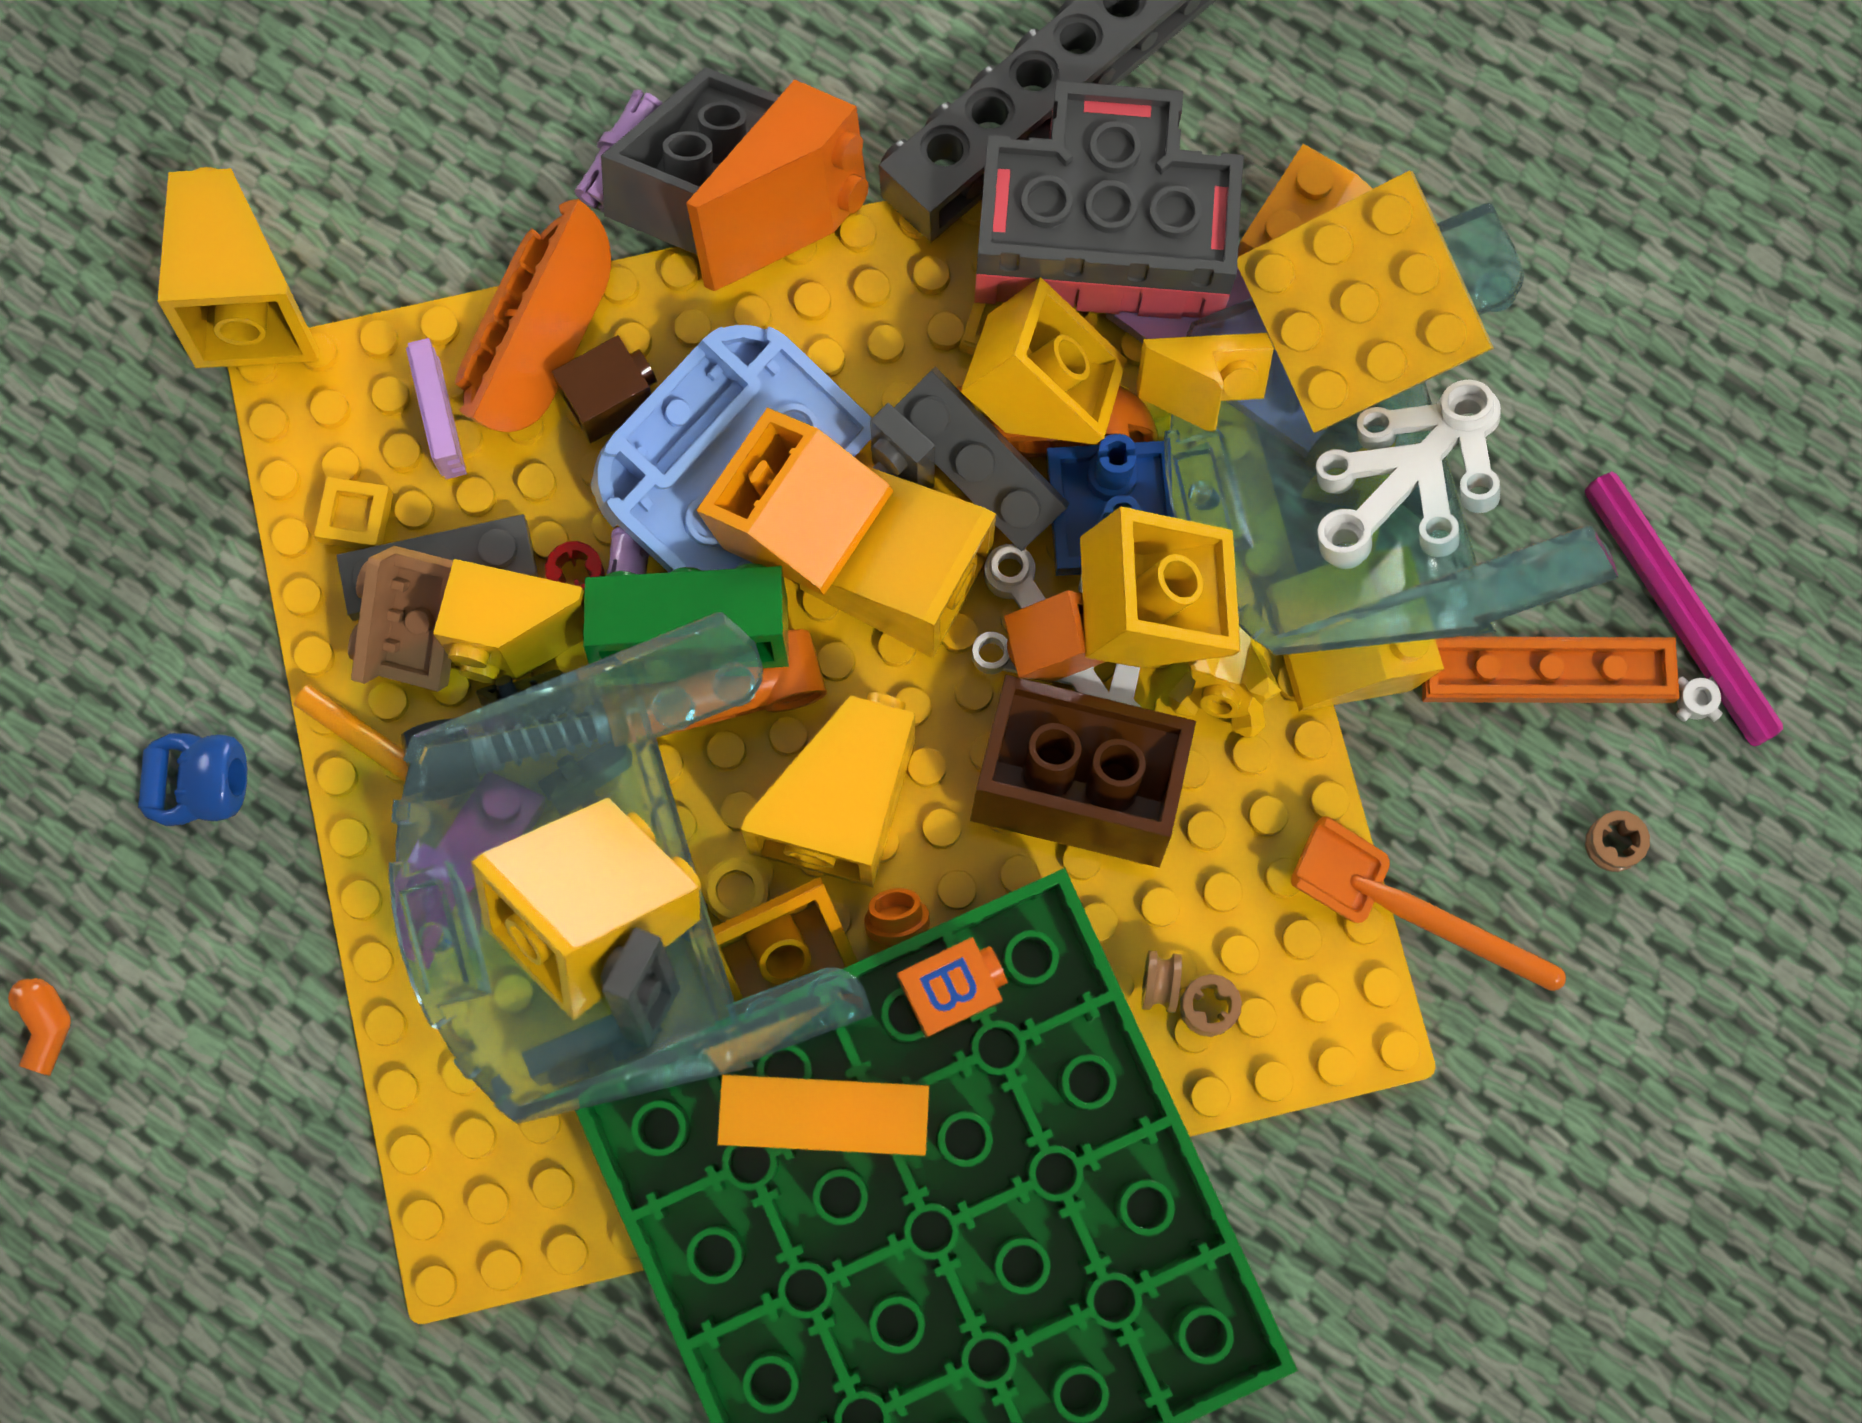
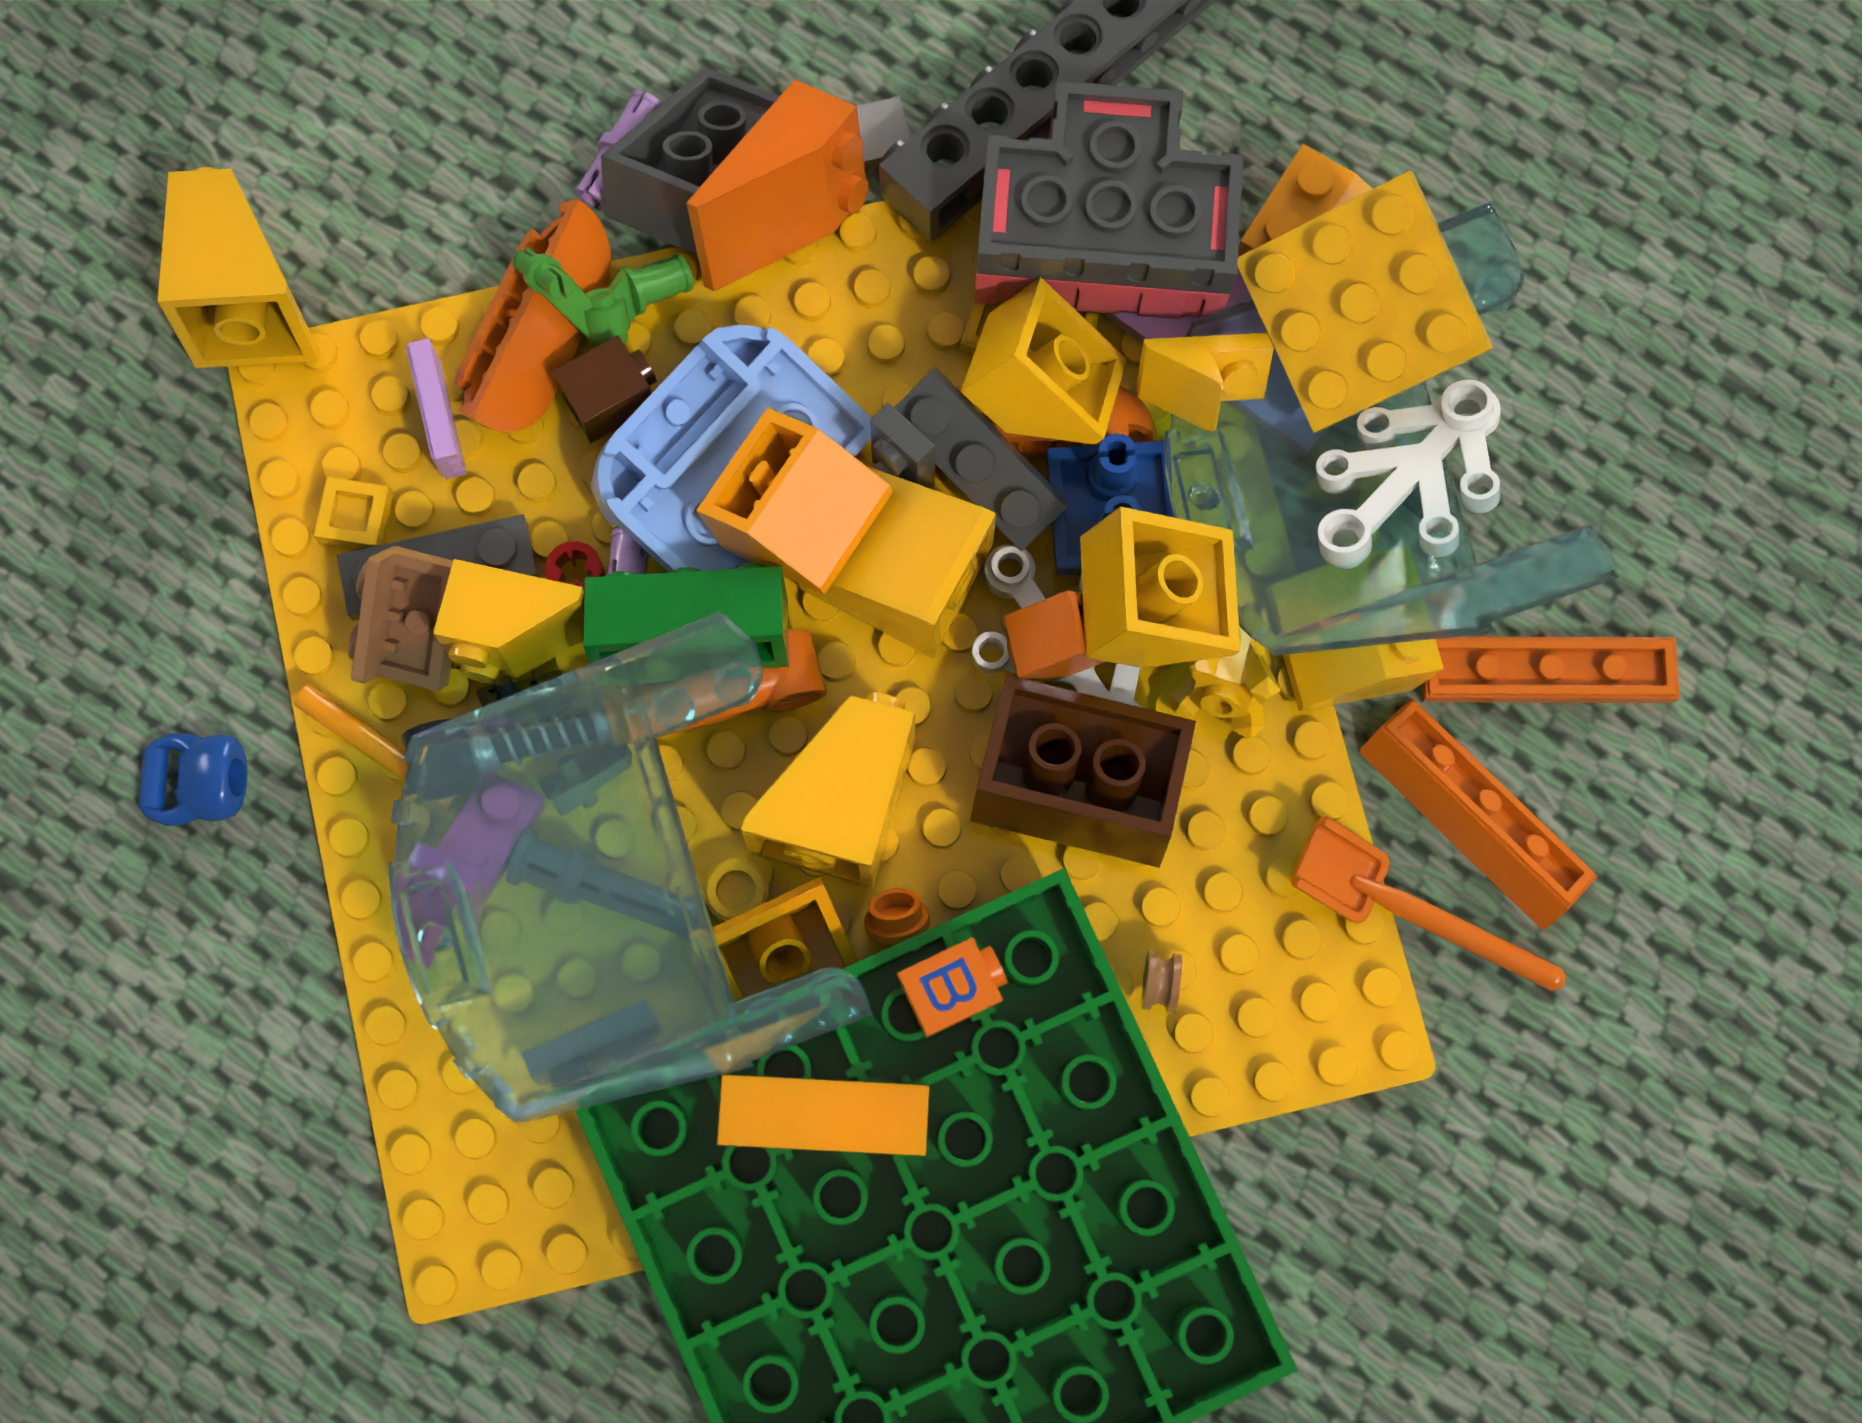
(45, 1019): orange arm -> none
(578, 893): yellow slope -> none
(604, 310): none -> bright green pin
(640, 986): dark grey plate -> none
(880, 127): none -> light grey tile
(1223, 990): medium nougat bush -> none
(1478, 814): none -> orange slope
(1627, 825): medium nougat bush -> none
(1683, 608): dark pink axle -> none
(1698, 699): white piece -> none

